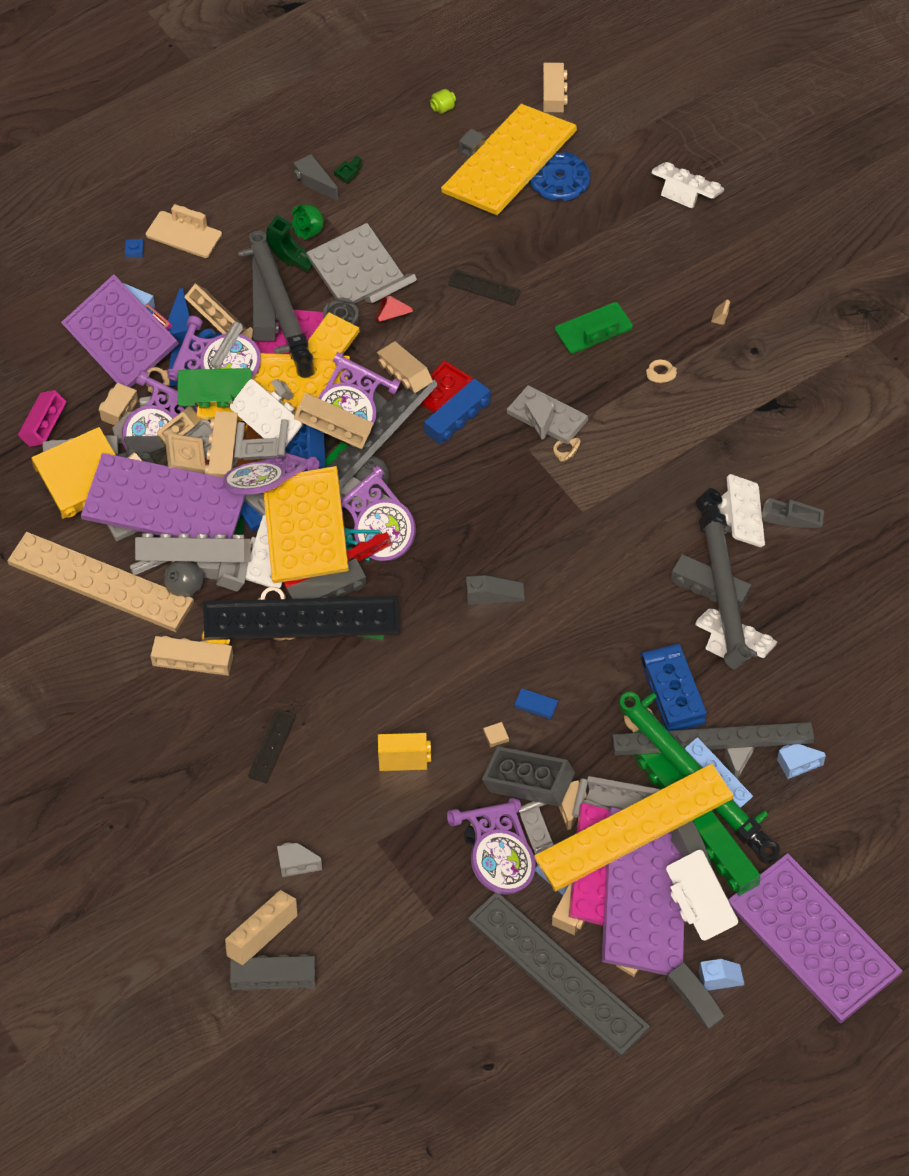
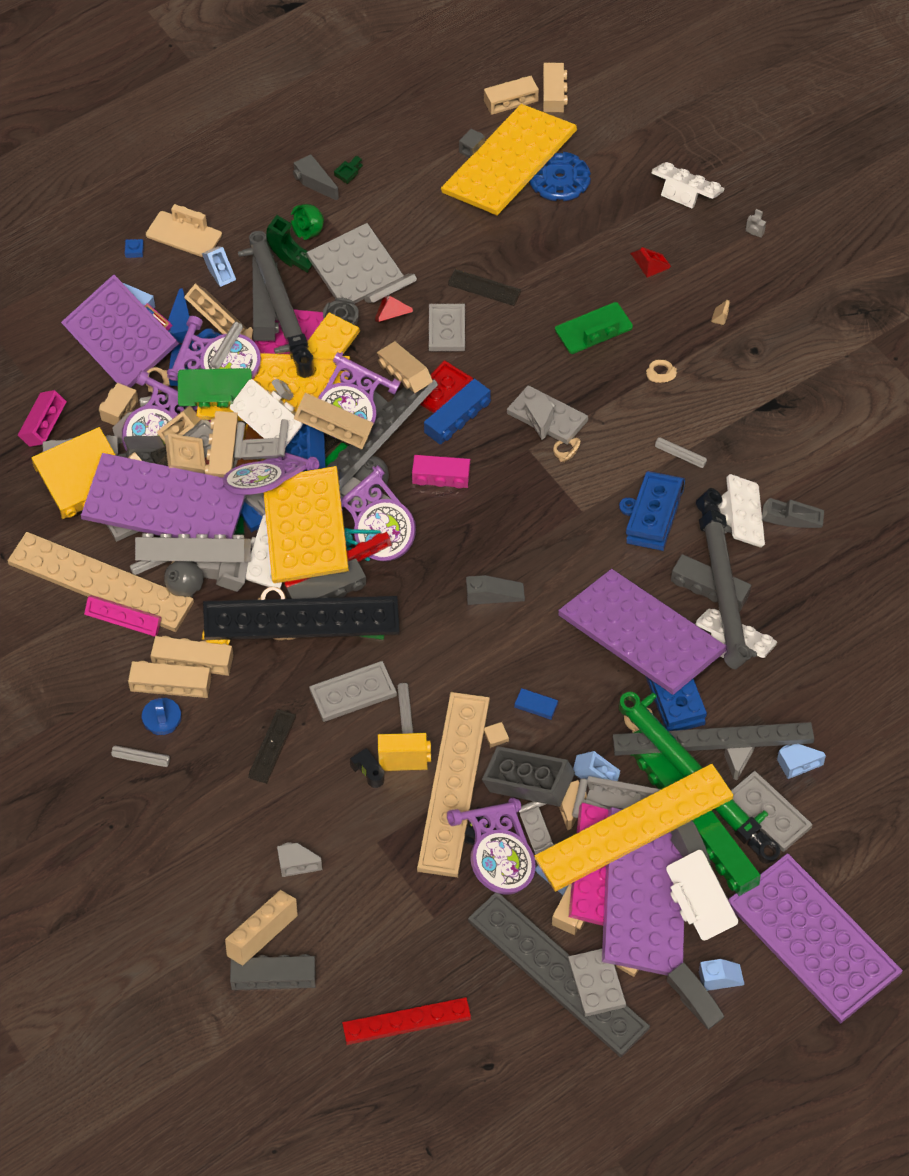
(122, 615): none -> dark pink plate
(140, 756): none -> light grey axle
(161, 716): none -> blue tile
(169, 679): none -> tan brick
(219, 265): none -> light blue slope
(352, 691): none -> light grey plate
(369, 767): none -> black leg
(405, 710): none -> light grey axle
(406, 1021): none -> red plate
(441, 471): none -> dark pink brick
(442, 101): lime head -> none
(446, 327): none -> light grey plate
(453, 784): none -> tan plate
(511, 95): none -> tan brick
(595, 766): none -> light blue slope
(596, 983): none -> light grey plate
(627, 510): none -> blue plate
(642, 631): none -> medium lavender plate
(650, 261): none -> red slope
(655, 510): none -> blue hinge
(681, 452): none -> light grey axle
(706, 757): light blue bracket -> none
(755, 225): none -> light grey plate
(783, 821): none -> light grey plate

